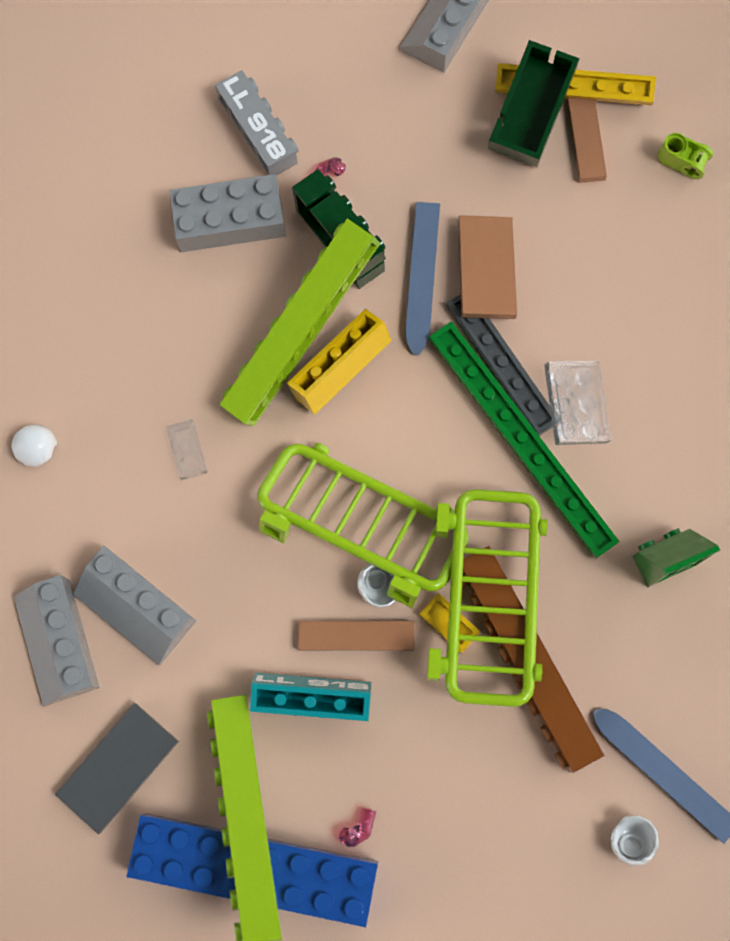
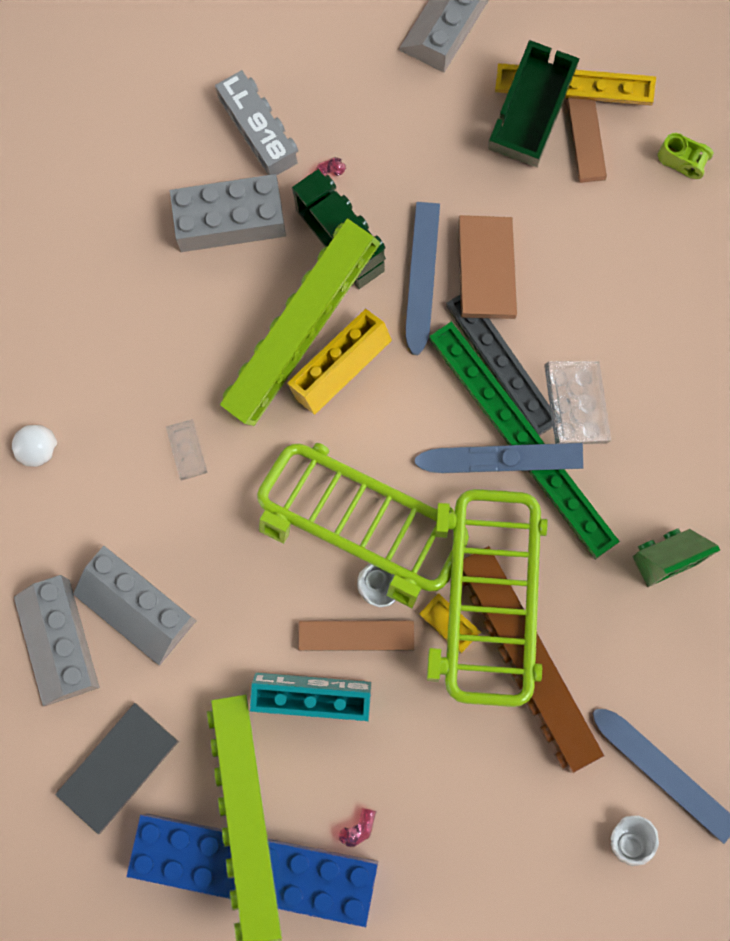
(502, 458): none -> sand blue piece

